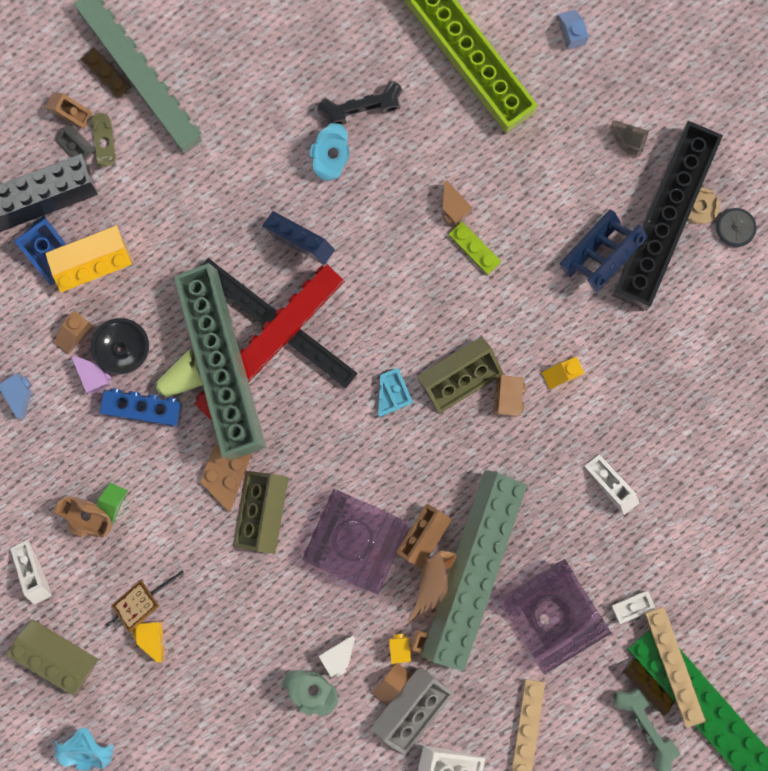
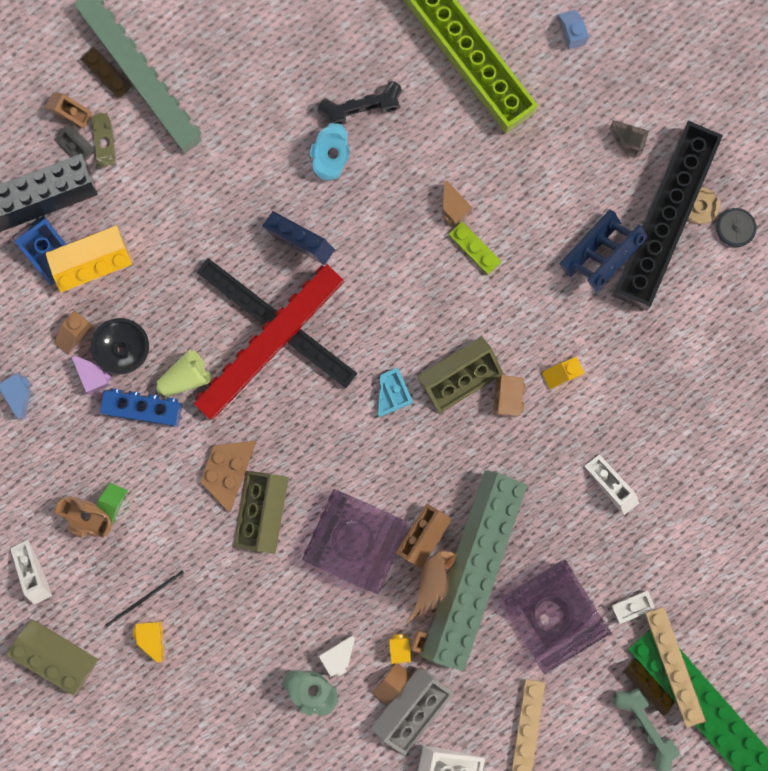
(83, 752): medium azure piece -> none
(135, 606): piece -> none
(219, 362): sand green brick -> none

